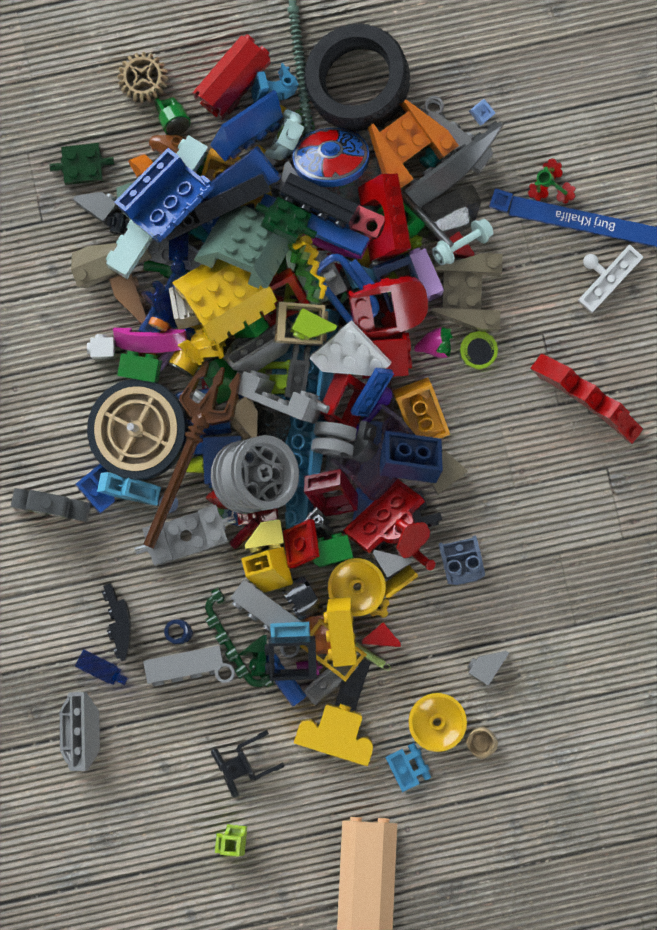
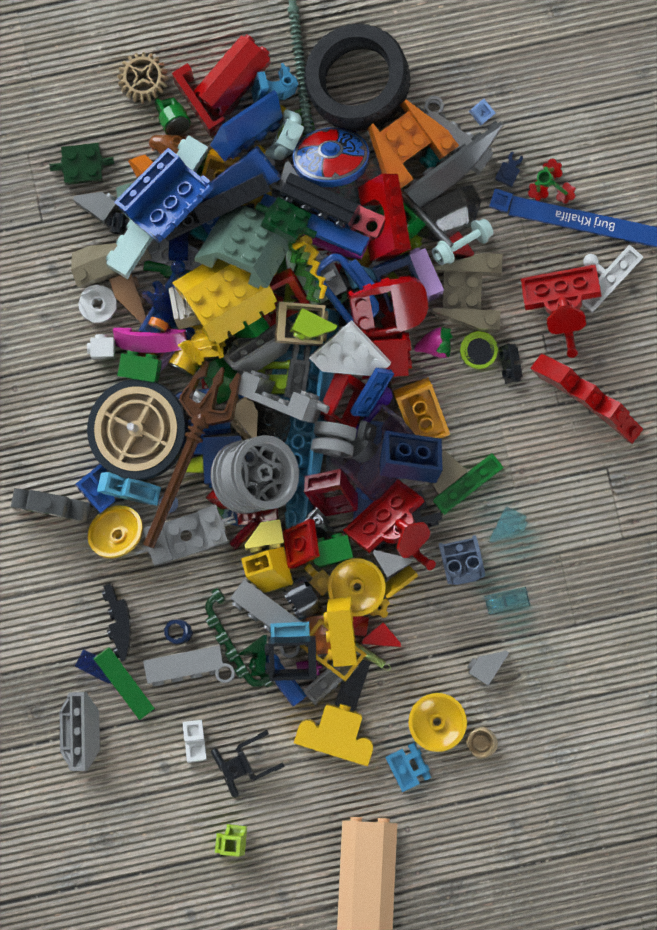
(107, 309): none -> white plate
(112, 524): none -> yellow dish
(123, 683): none -> green tile
(181, 79): none -> red panel
(194, 741): none -> white slope
(319, 580): none -> yellow plate
(360, 625): none -> red slope
(467, 484): none -> green tile
(507, 600): none -> clear light blue slope
(508, 172): none -> dark blue plate
(508, 355): none -> black hinge
(508, 525): none -> clear light blue slope
(562, 297): none -> red plate

